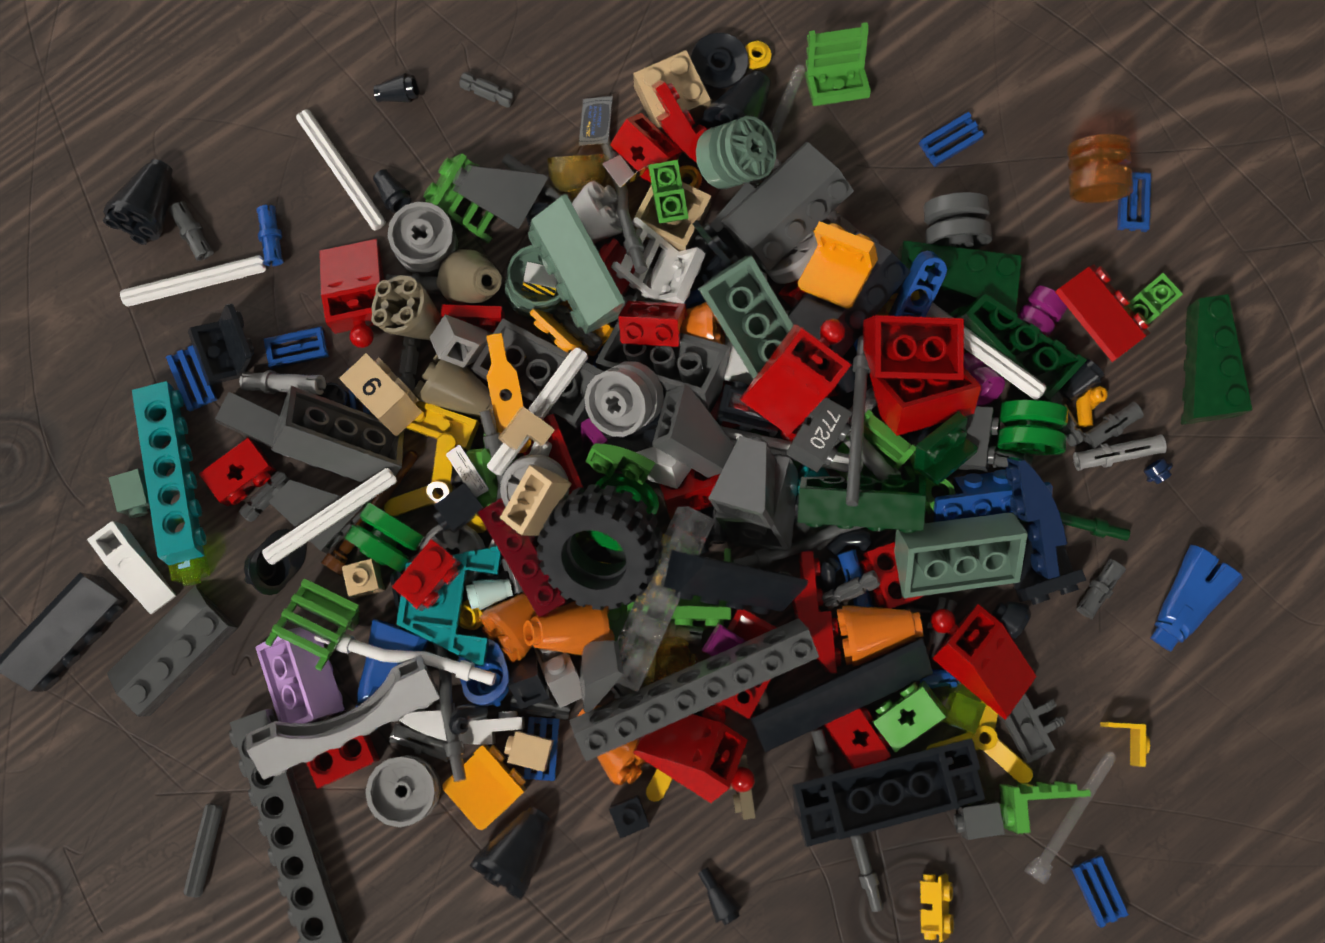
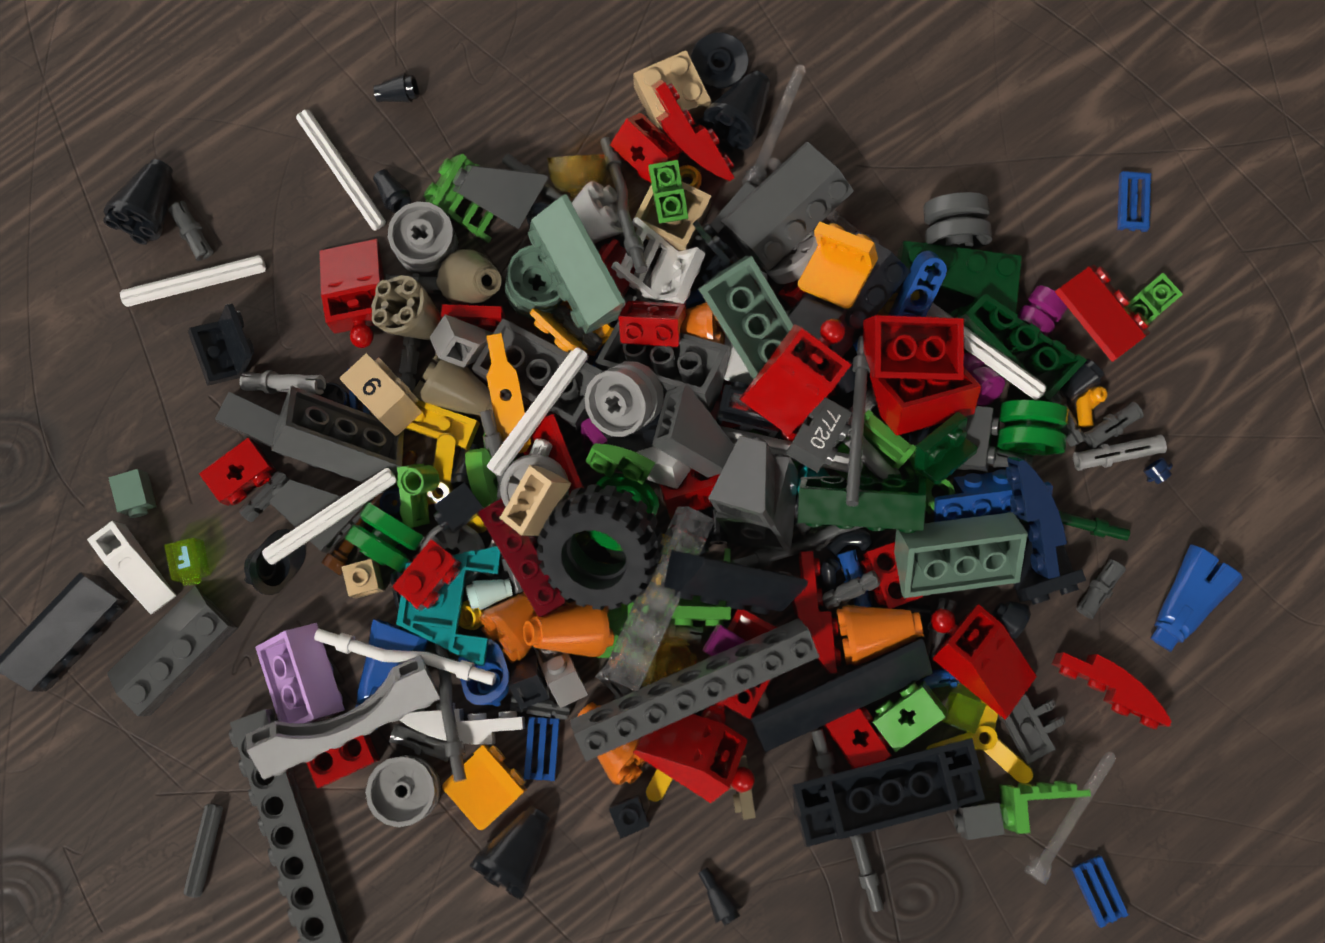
(149, 405): teal brick -> none
(182, 357): blue tile -> none
(269, 235): blue pin -> none
(299, 358): blue tile -> none
(323, 604): bright green plate -> none
(386, 502): none -> dark blue plate
(413, 494): none -> bright green plate
(462, 716): black arm -> none
(467, 471): white sticker -> none
(486, 89): dark grey axle -> none
(525, 424): tan piece -> none
(528, 750): tan brick -> none
(538, 280): white sticker -> none
(595, 121): sticker -> none
(599, 671): dark grey slope -> none
(621, 171): white sticker -> none
(736, 152): sand green wheel -> none
(761, 62): yellow plate -> none
(837, 65): bright green plate -> none
(937, 919): yellow hinge -> none
(970, 127): blue tile -> none
(1100, 168): clear orange wheel -> none
(1123, 690): none -> red slope
(1138, 741): yellow bracket -> none
(1213, 364): dark green wedge -> none

